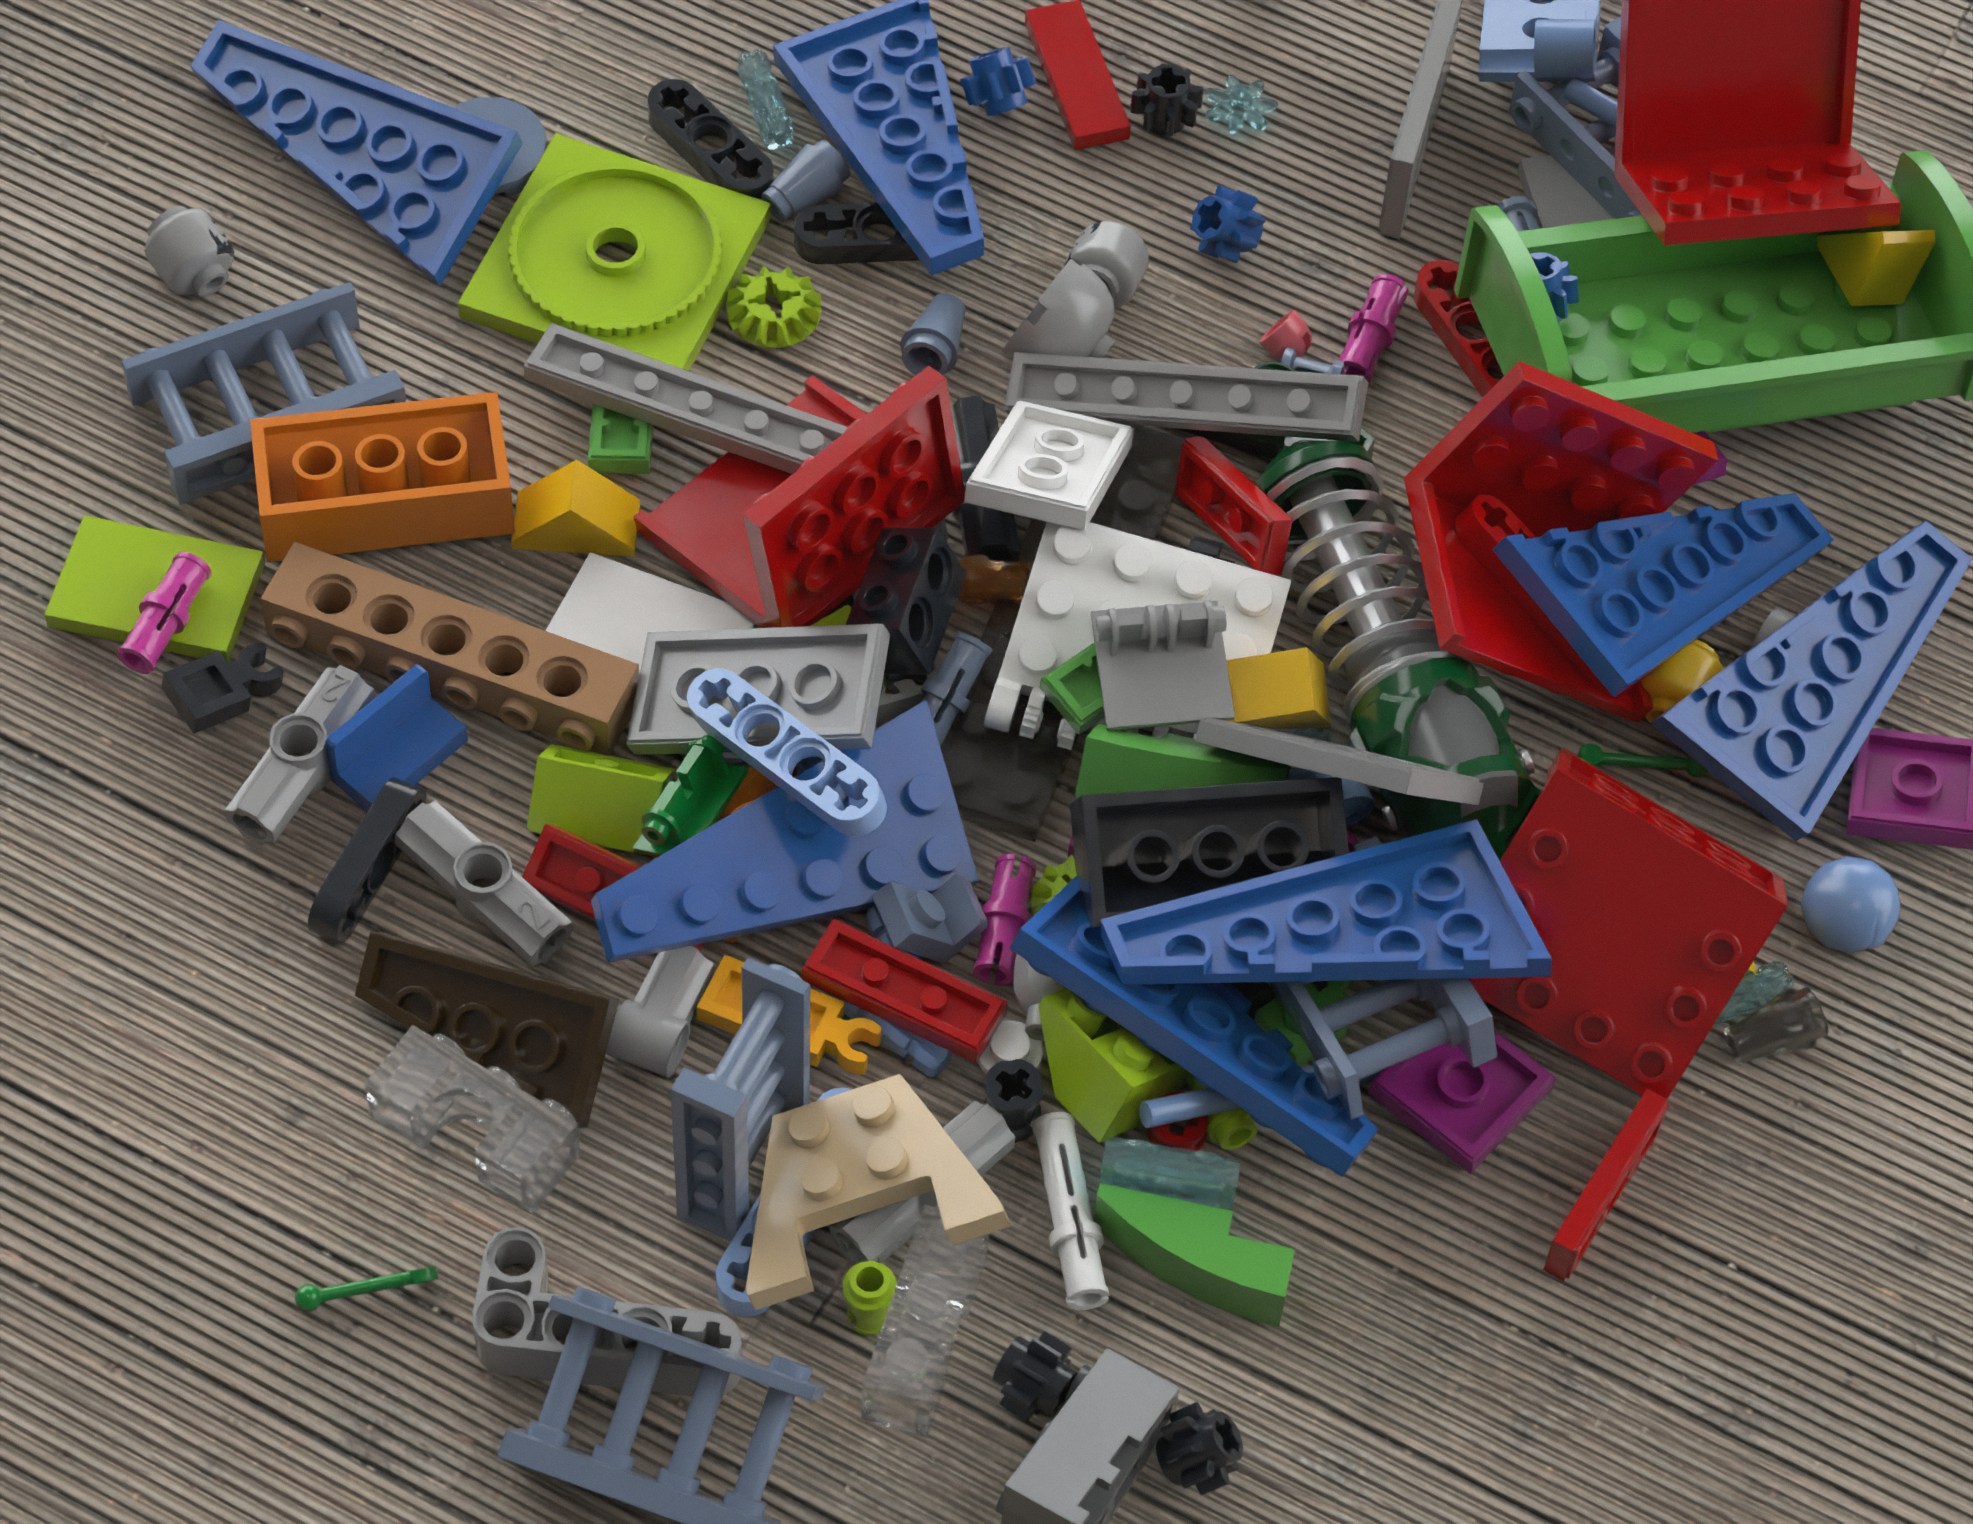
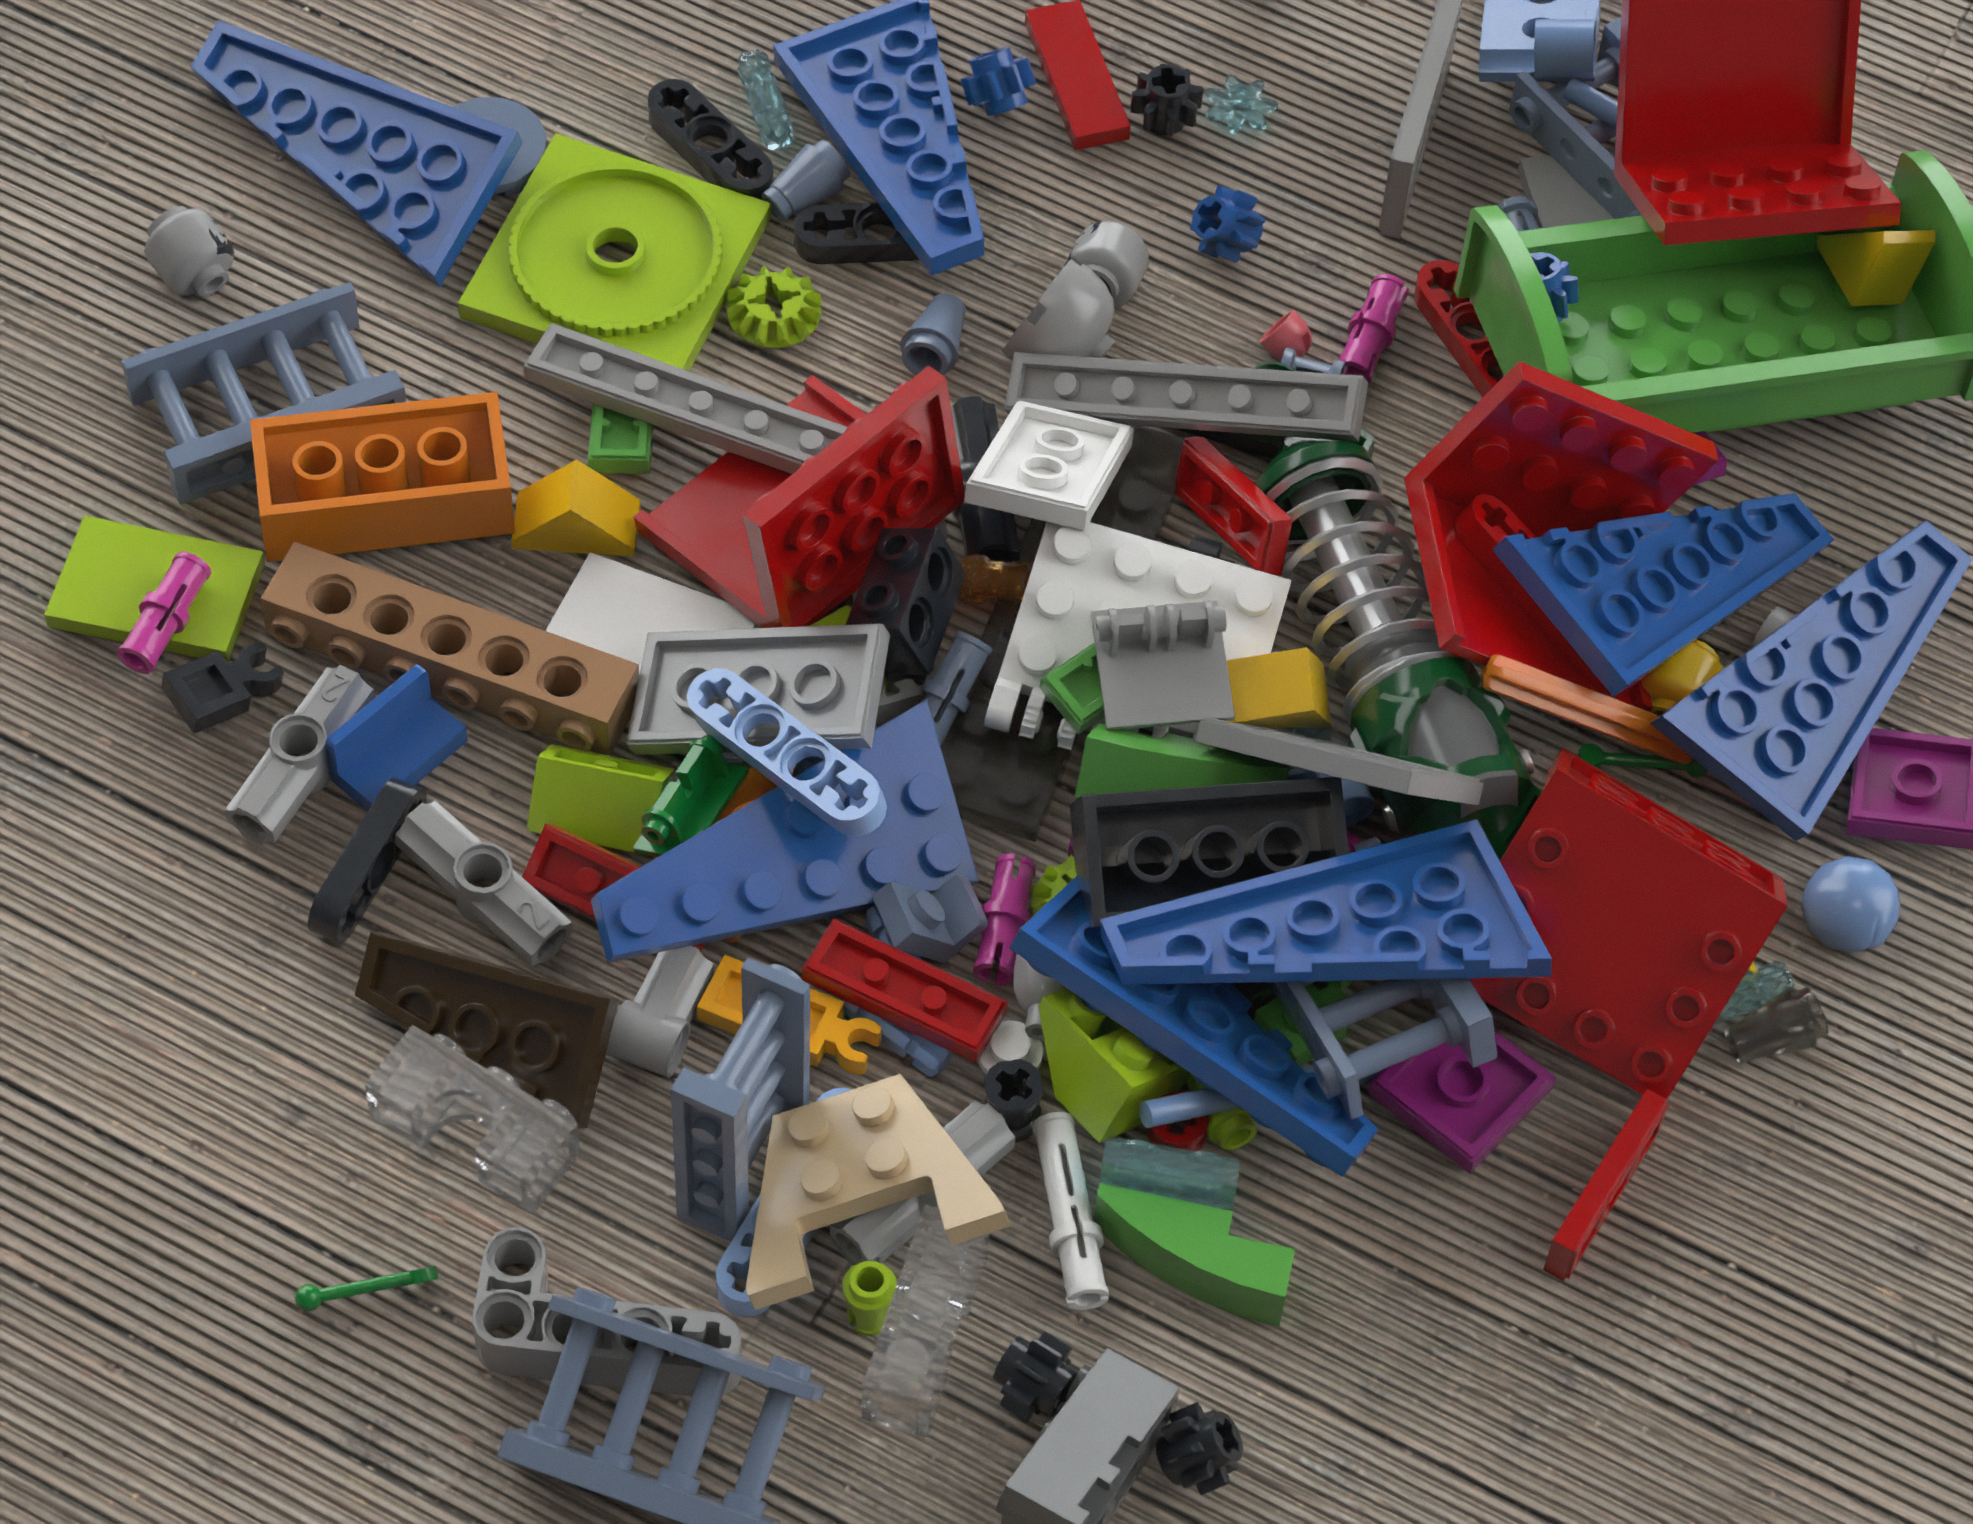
(1578, 706): none -> orange axle

